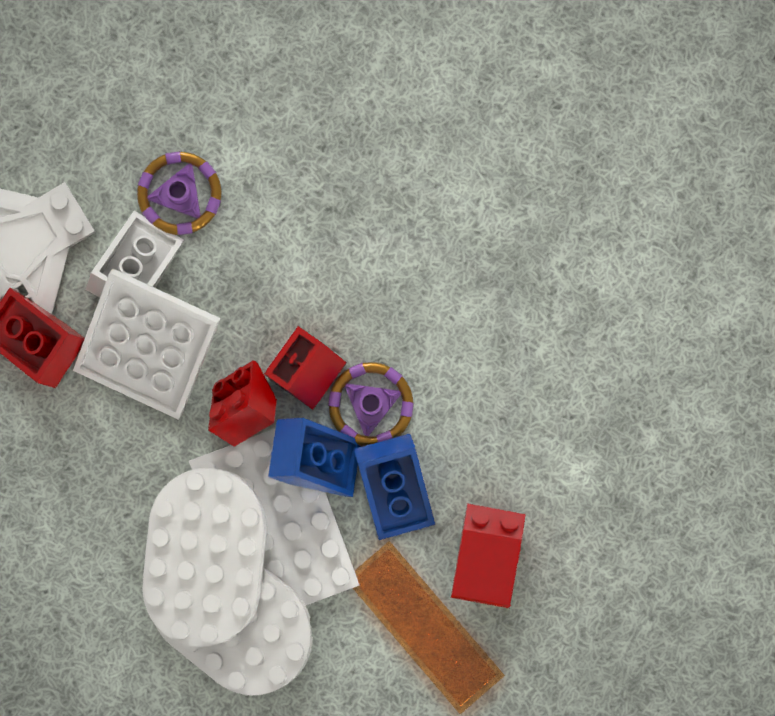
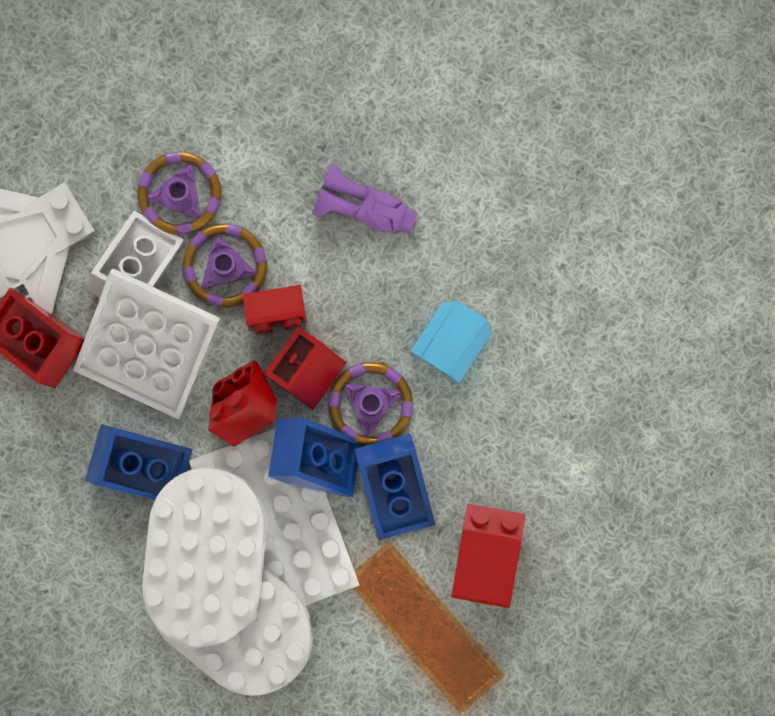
(135, 462): none -> blue slope
(224, 265): none -> medium lavender piece
(274, 309): none -> red slope
(378, 209): none -> medium lavender piece
(452, 339): none -> medium azure slope

